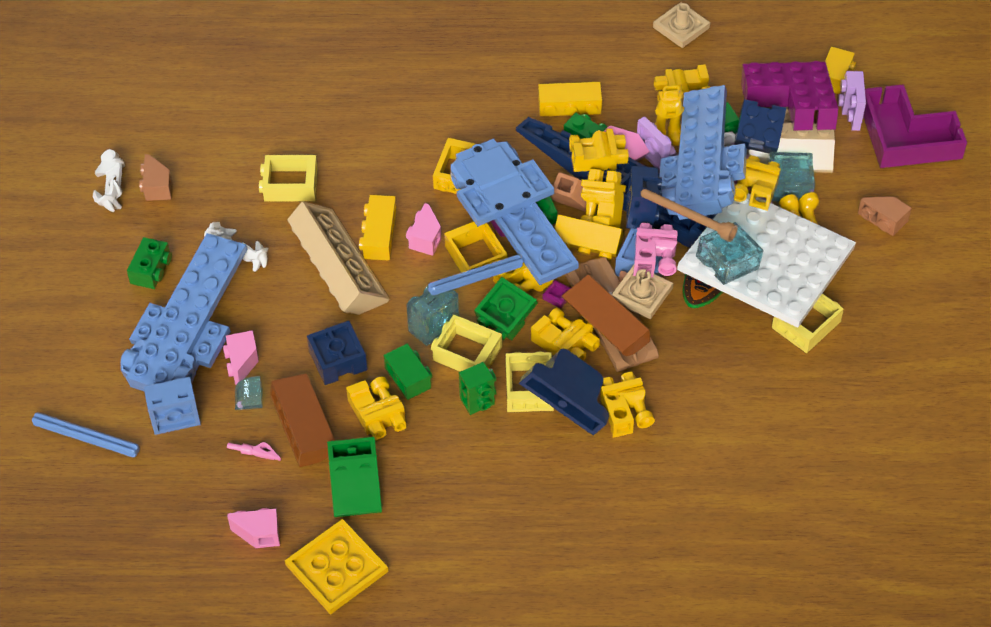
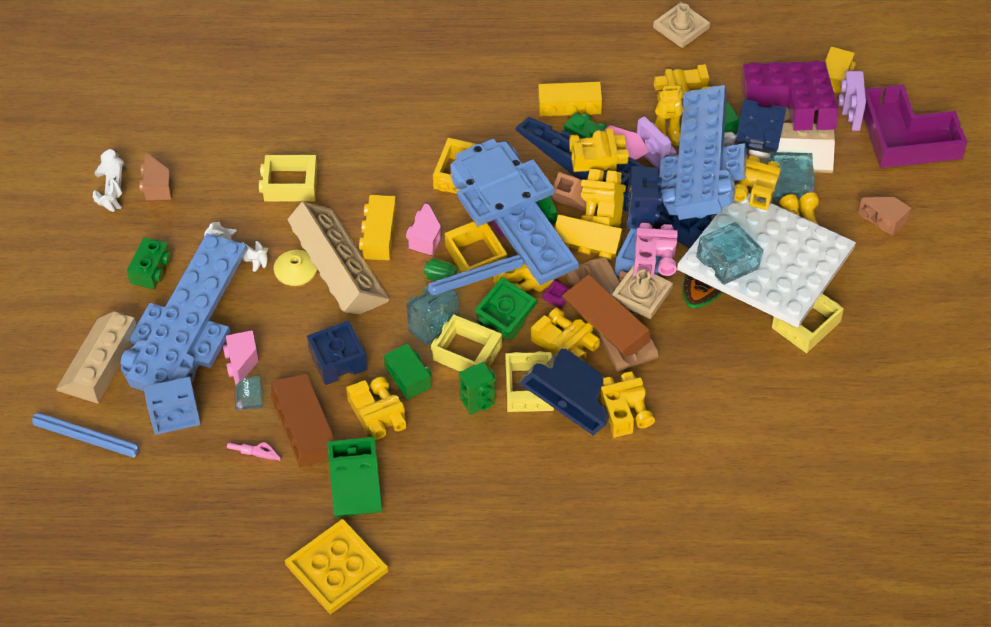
(98, 357): none -> tan slope
(256, 527): bright pink slope -> none
(292, 273): none -> light yellow dish
(439, 269): none -> green brick
(726, 230): medium nougat piece -> none

